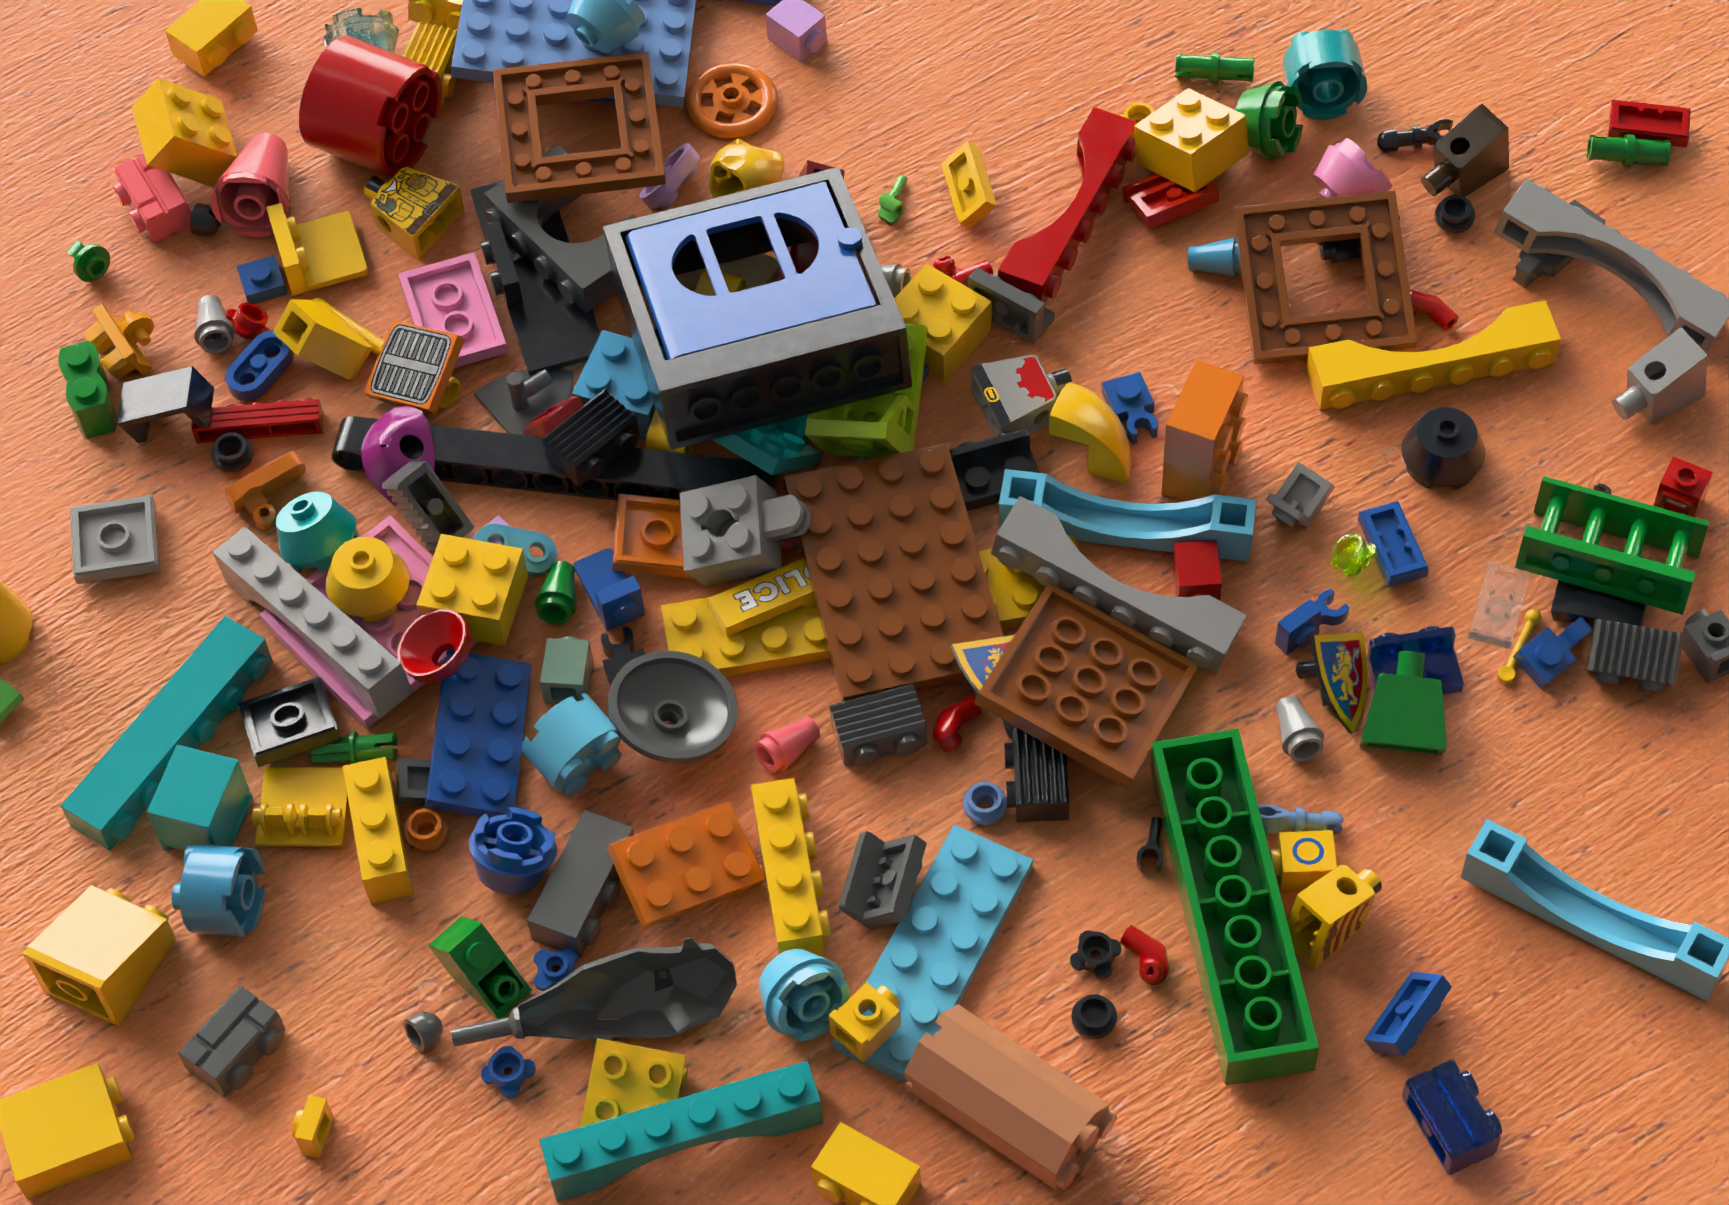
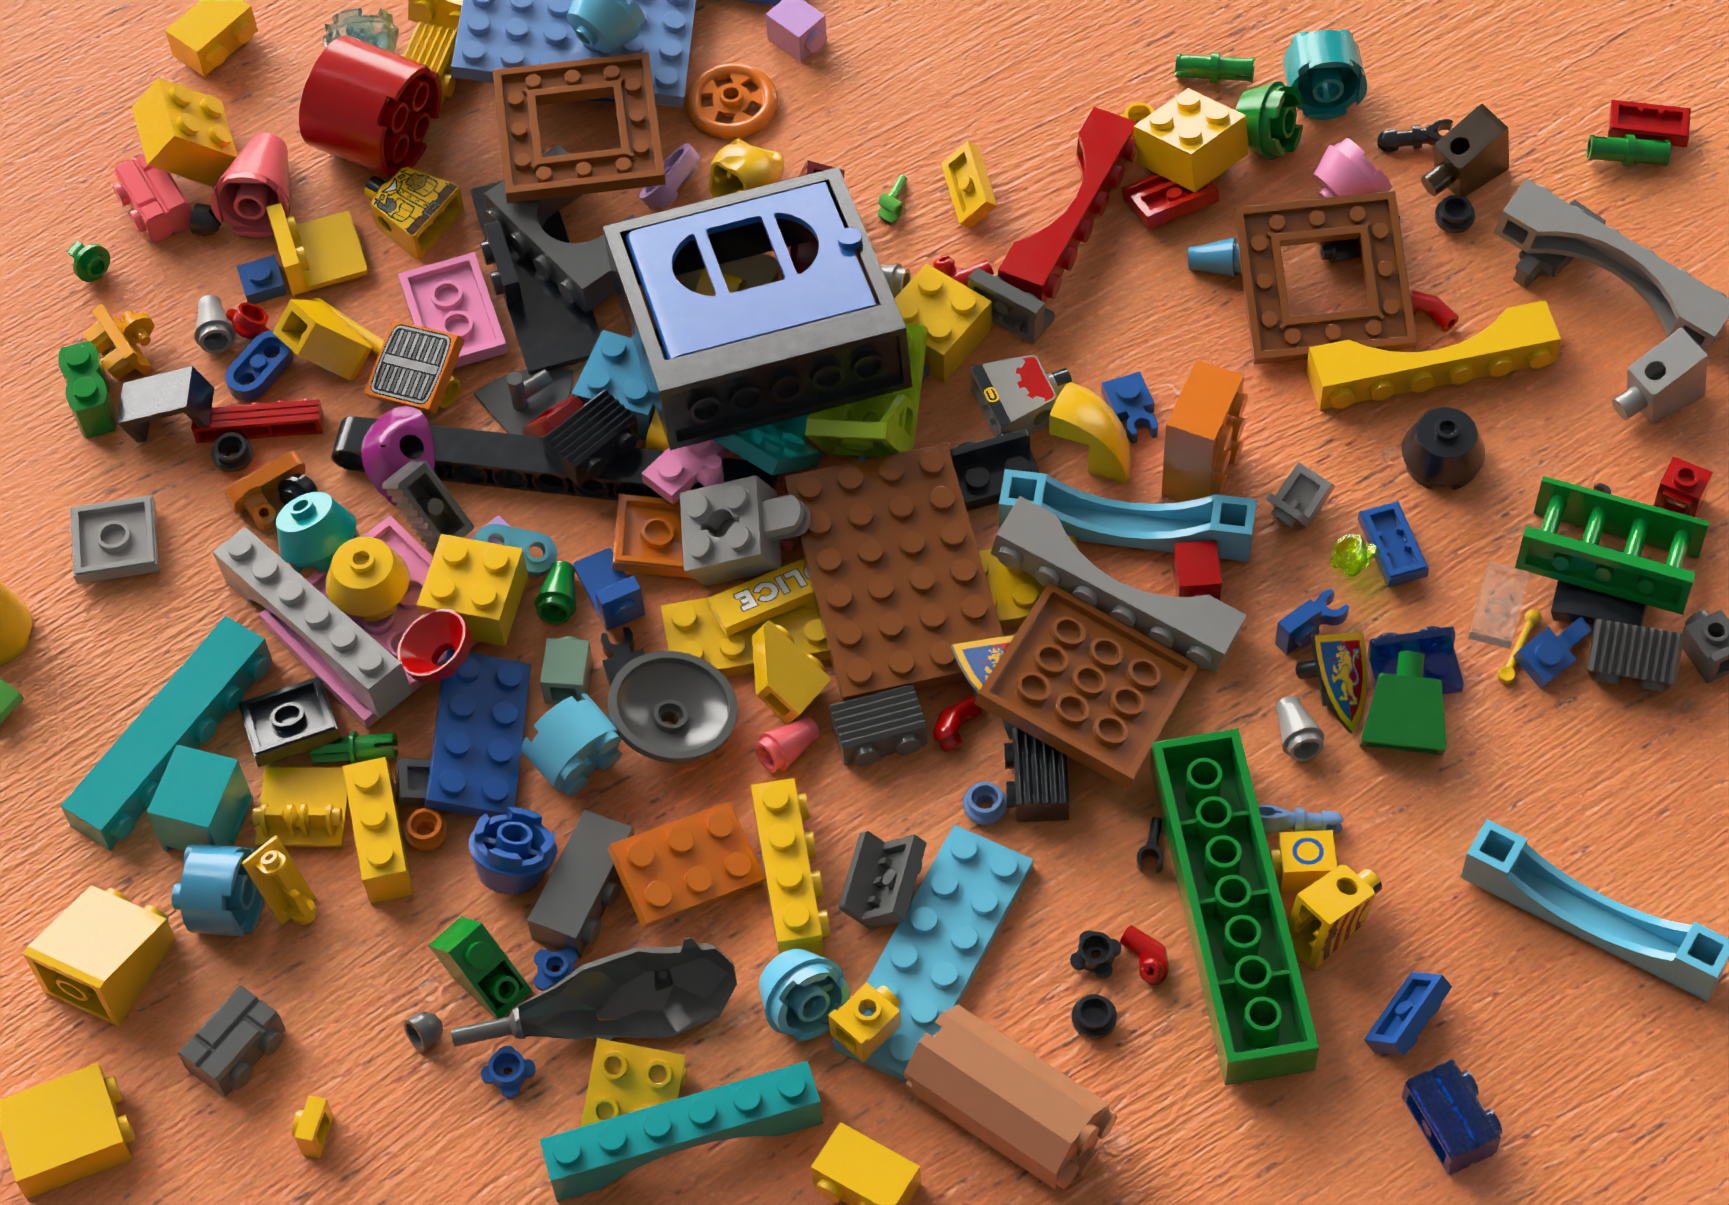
(281, 883): none -> yellow hinge
(295, 486): none -> black plate
(683, 467): none -> bright pink plate
(783, 673): none -> yellow slope

